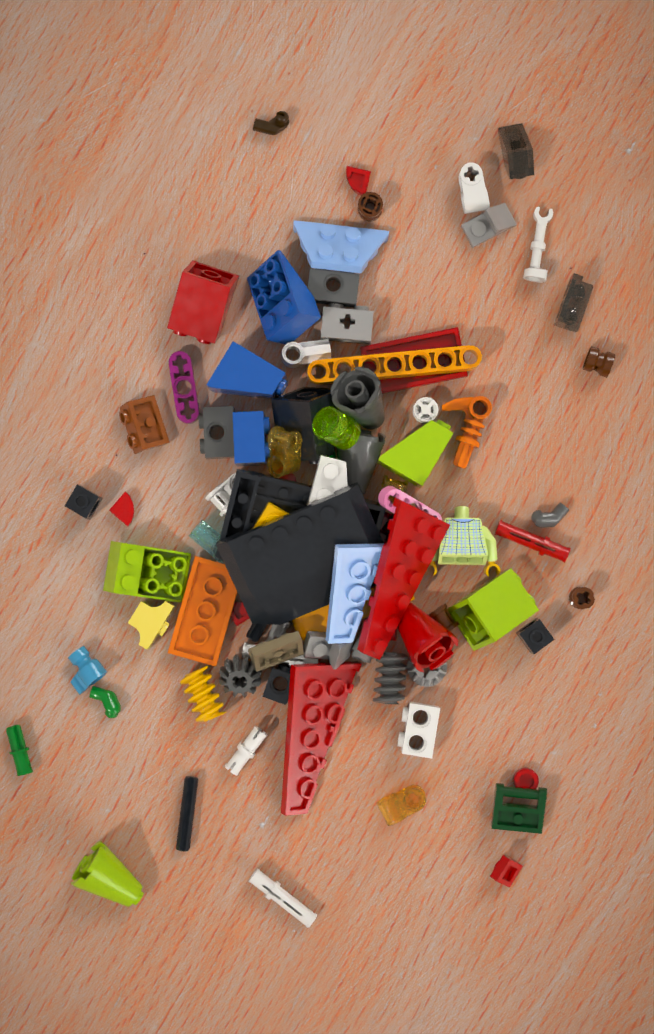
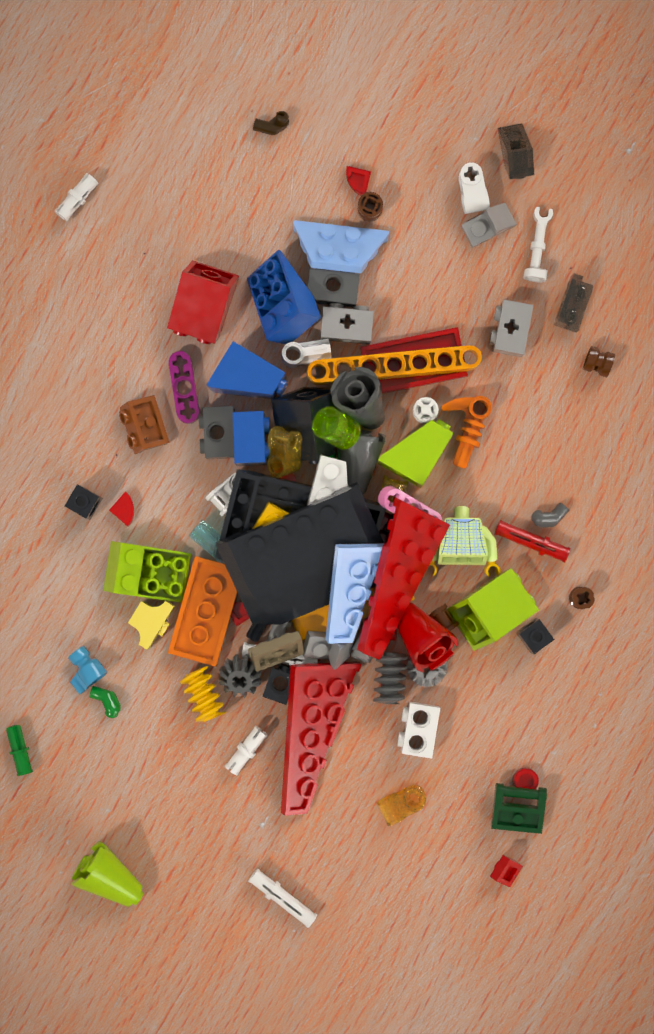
(76, 197): none -> white pin
(187, 813): black axle -> none
(518, 314): none -> light grey brick

